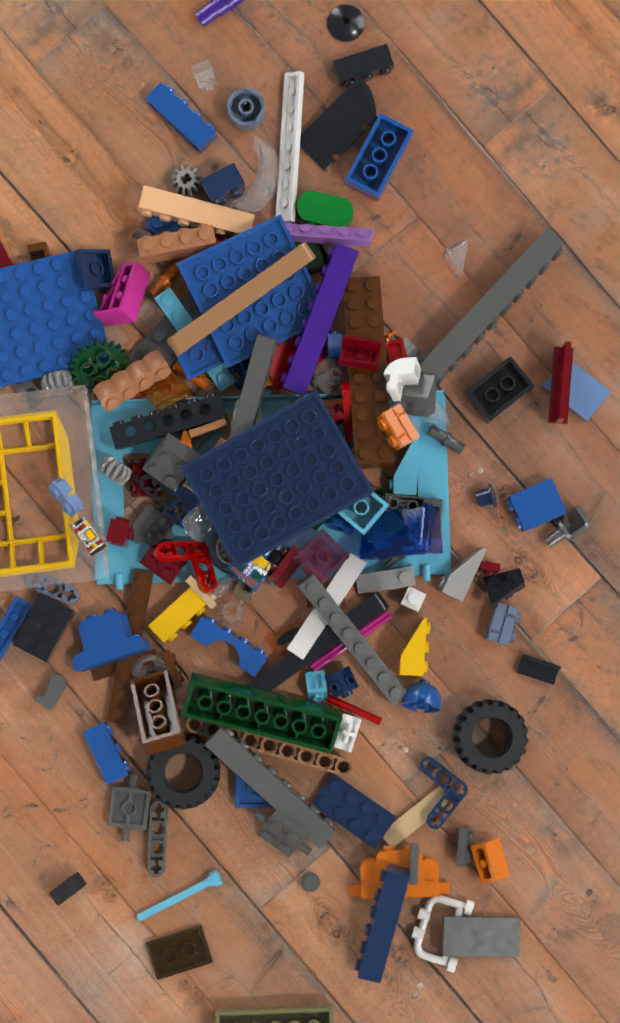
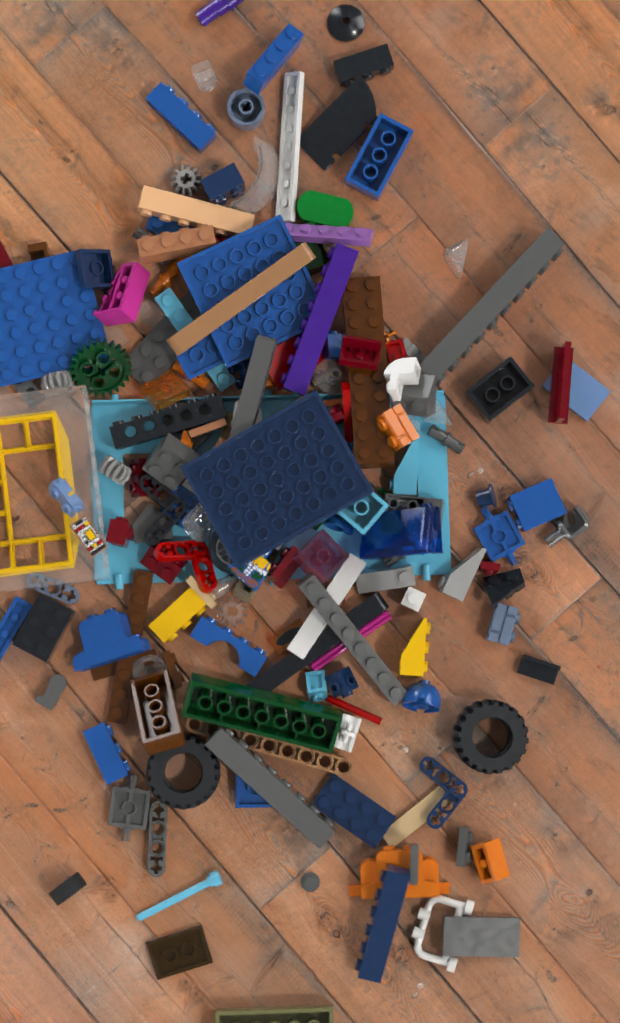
(128, 382): nougat brick -> none
(273, 59): none -> blue brick
(282, 833): dark grey plate -> none
(499, 536): none -> blue plate

